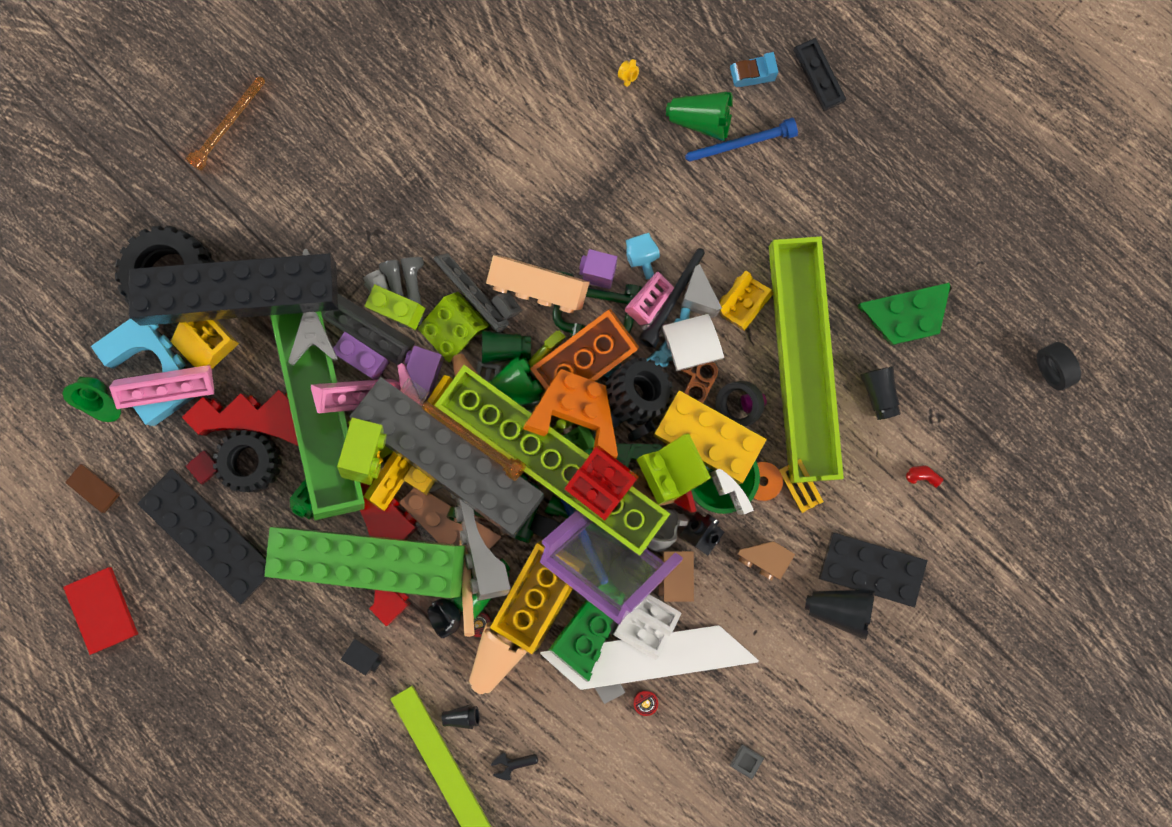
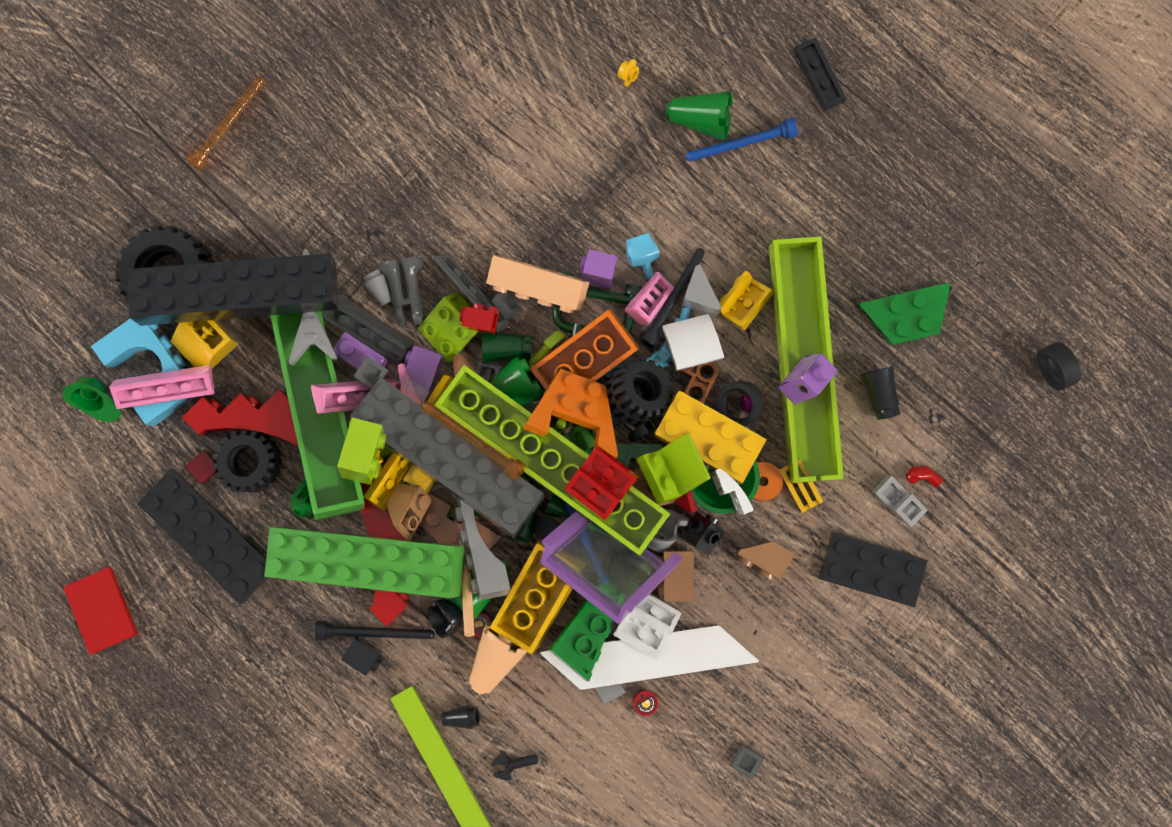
(92, 488): reddish brown tile -> none
(326, 630): none -> black piece
(370, 372): none -> dark grey tile
(394, 307): lime brick -> none
(407, 508): none -> medium nougat slope
(479, 318): none -> red brick
(754, 70): dark azure leg -> none
(813, 373): none -> medium lavender torso
(843, 609): black cone -> none
(899, 501): none -> light grey slope

